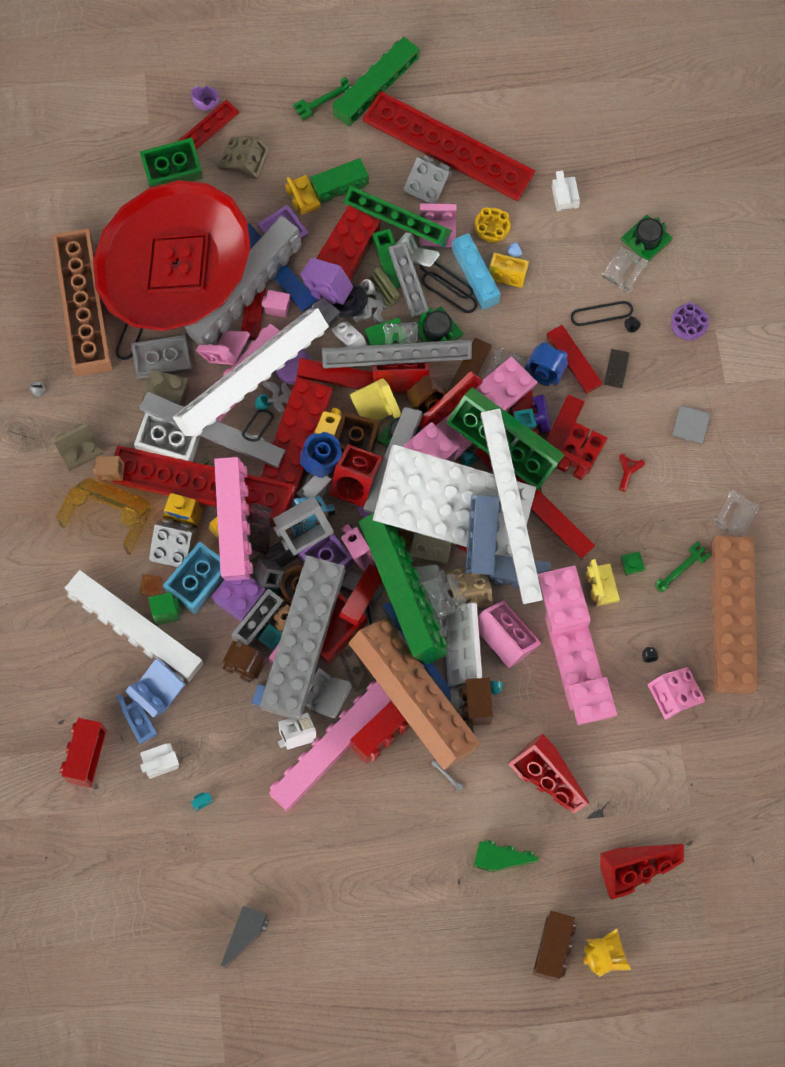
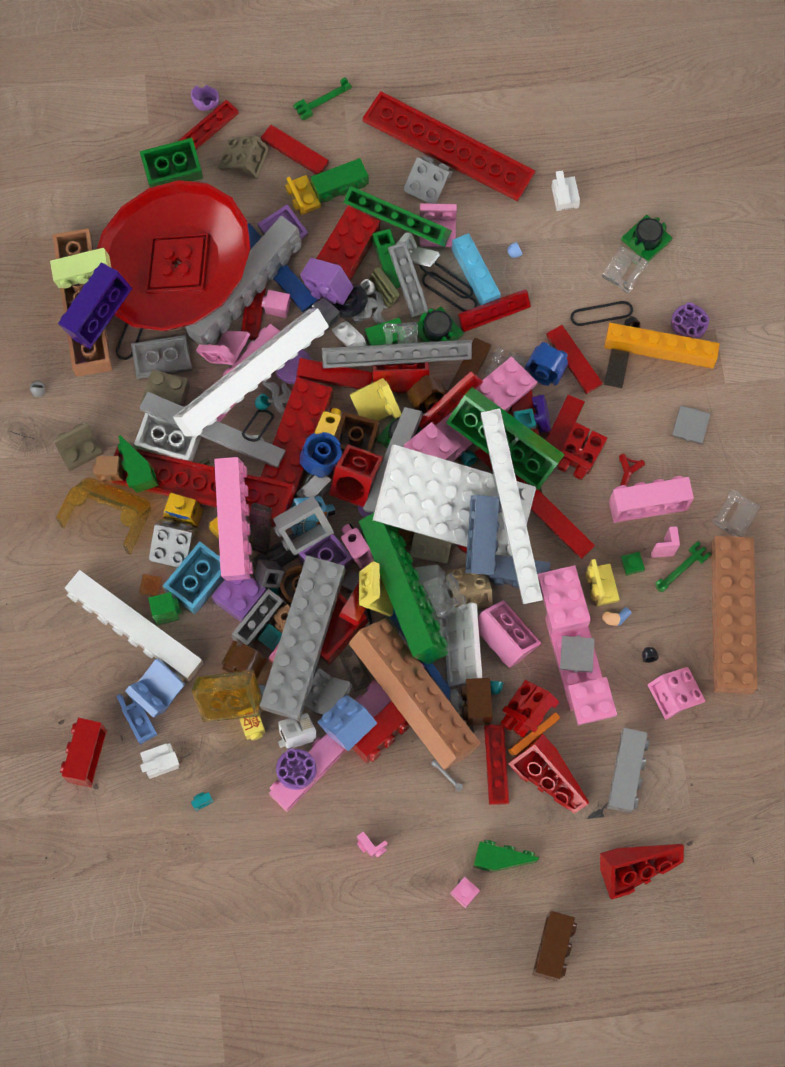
(78, 267): none -> yellowish green brick
(95, 305): none -> dark purple brick
(140, 473): none -> green slope
(227, 696): none -> clear yellow brick
(246, 931): dark grey slope -> none
(252, 727): none -> light yellow brick
(294, 150): none -> red tile
(296, 769): none -> medium lavender tile
(347, 722): none -> medium blue brick
(366, 845): none -> bright pink bracket
(372, 590): none -> light yellow bracket
(376, 79): green brick -> none
(465, 892): none -> bright pink brick
(492, 225): yellow tile -> none
(494, 310): none -> red tile
(496, 764): none -> red tile
(508, 270): yellow bracket -> none
(527, 708): none -> red hips
(531, 736): none -> orange tile
(577, 654): none -> light grey piece
(605, 954): yellow hat -> none
(616, 619): none -> arm
(627, 770): none -> light grey brick
(651, 499): none -> bright pink brick
(661, 345): none -> light orange brick
(670, 544): none -> bright pink panel

